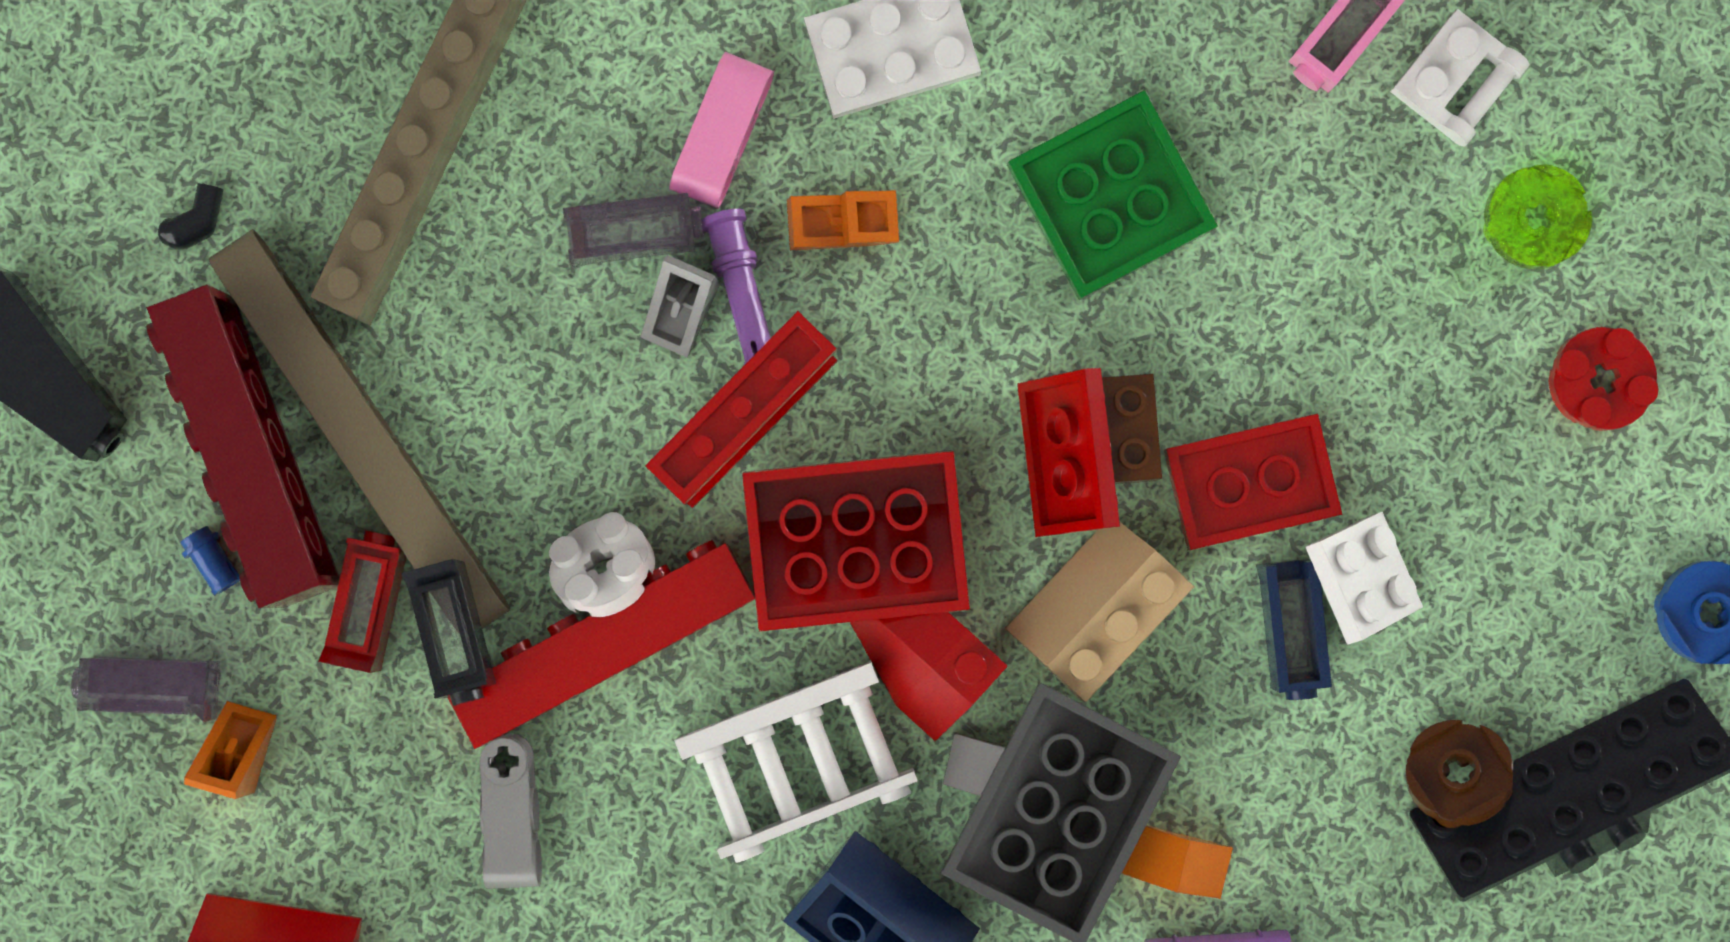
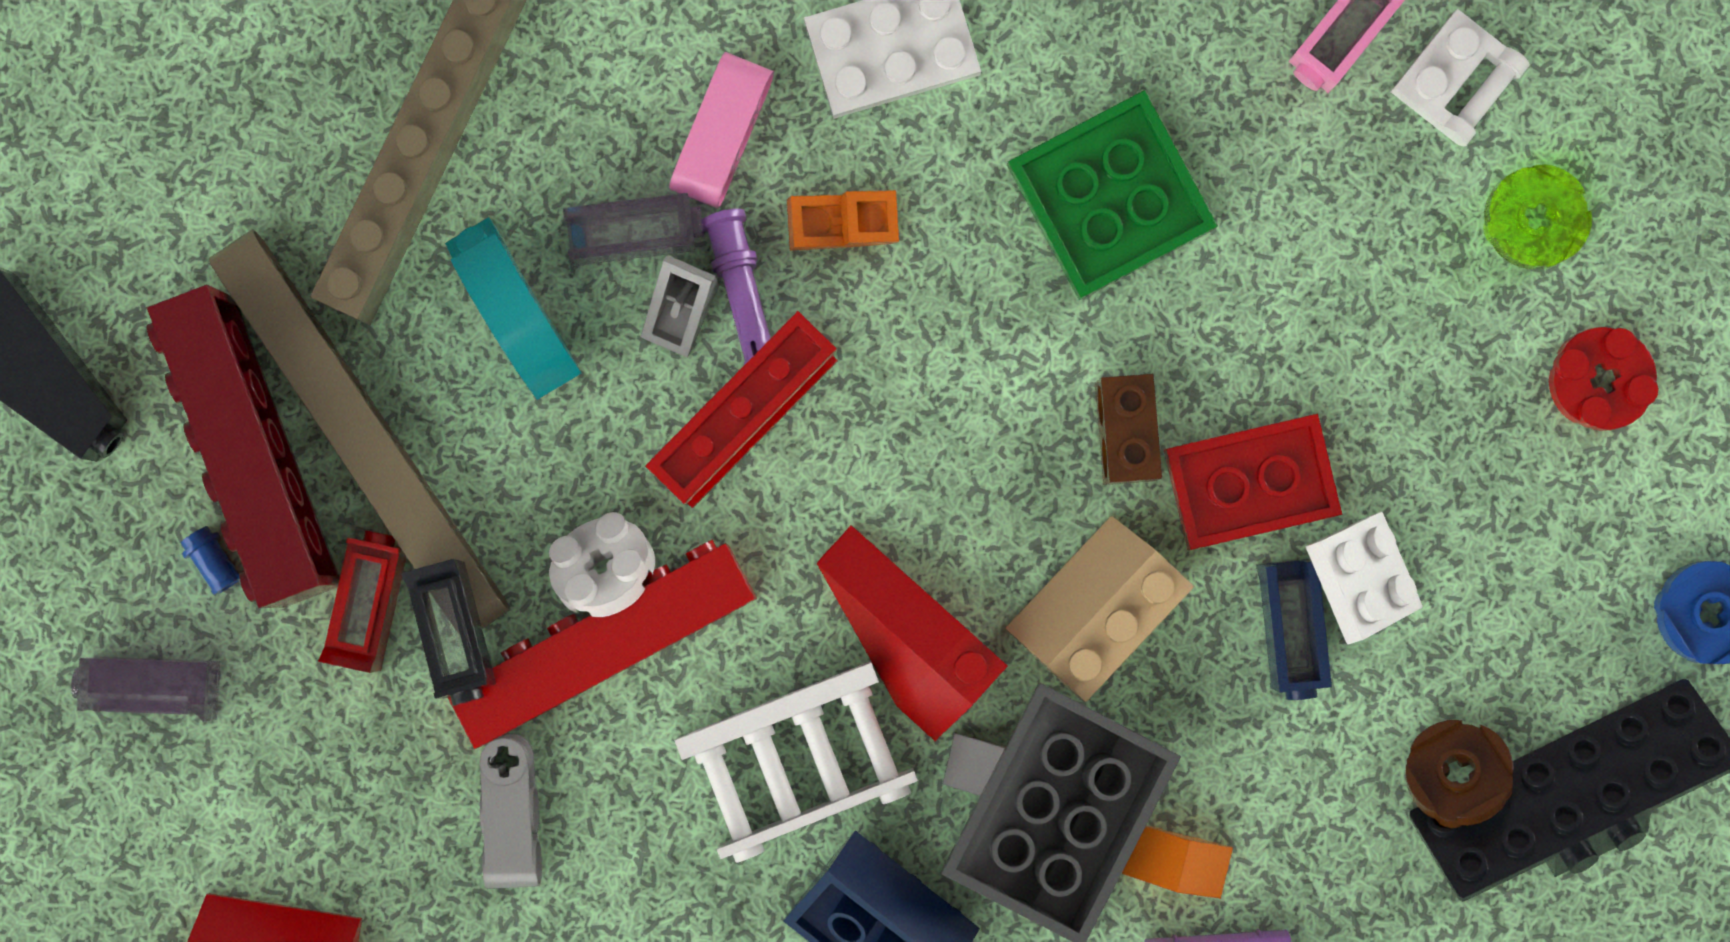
(194, 224): black arm -> none
(233, 752): orange slope -> none
(511, 309): none -> teal arch
(856, 540): red slope -> none
(1068, 453): red plate -> none

